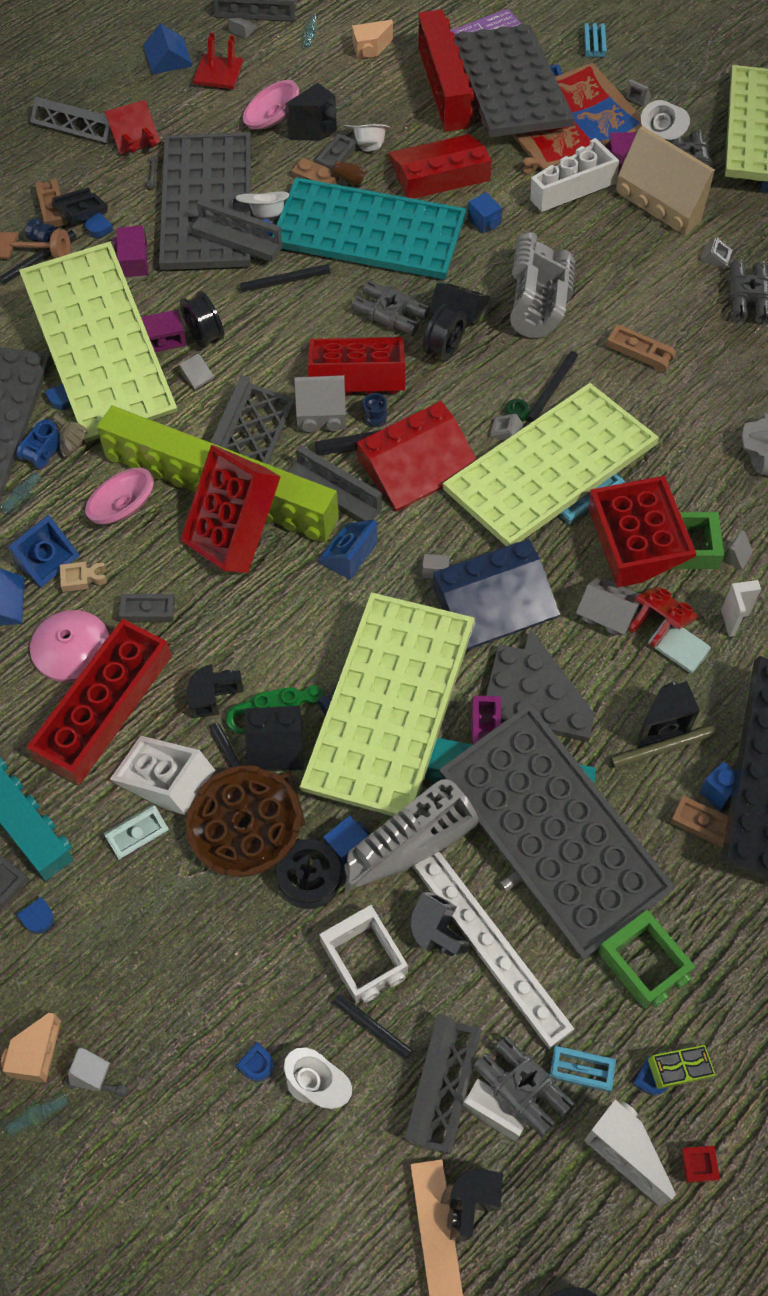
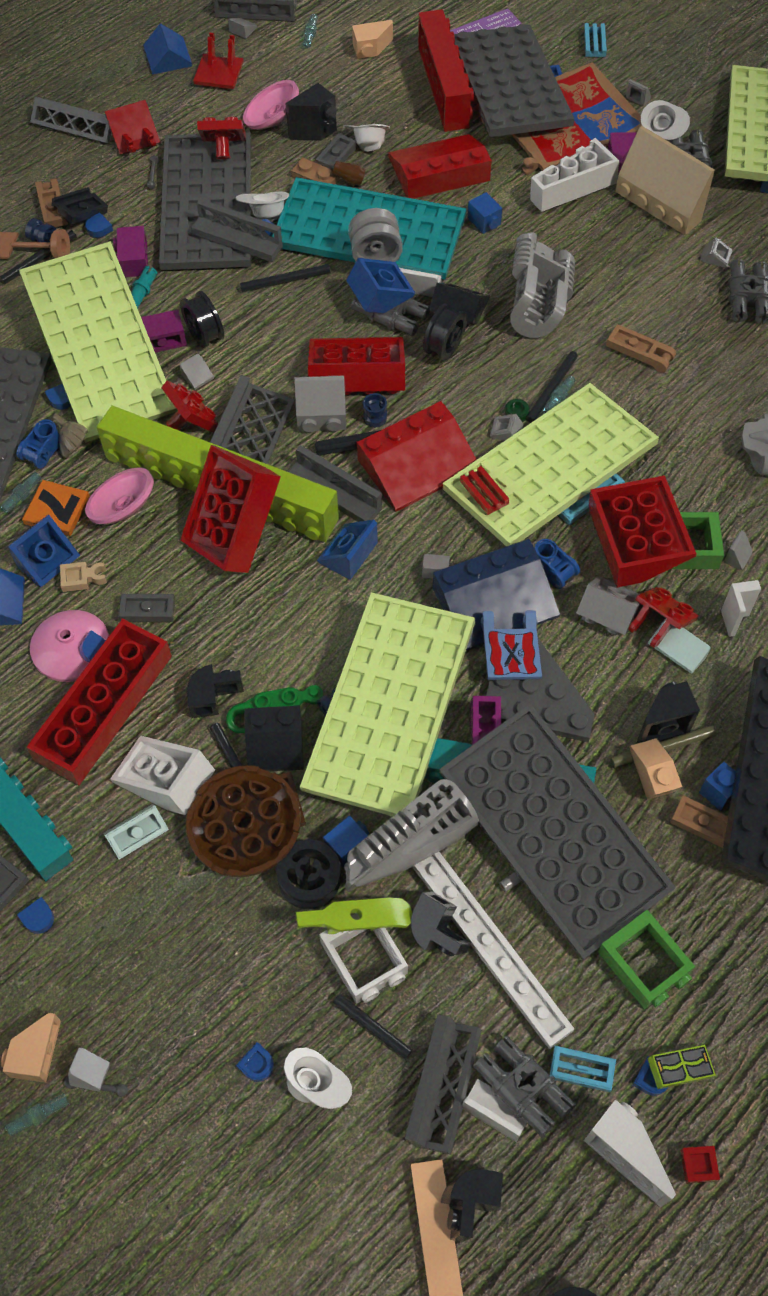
(60, 502): none -> orange tile
(90, 645): none -> blue tile
(142, 286): none -> teal pin
(189, 408): none -> red plate
(221, 132): none -> red plate
(372, 913): none -> lime piece
(375, 235): none -> light grey wheel
(379, 285): none -> blue slope
(421, 282): none -> white panel
(492, 485): none -> red tile
(511, 652): none -> flag
(558, 566): none -> blue piece
(560, 393): none -> clear light blue bar
(655, 769): none -> light nougat slope

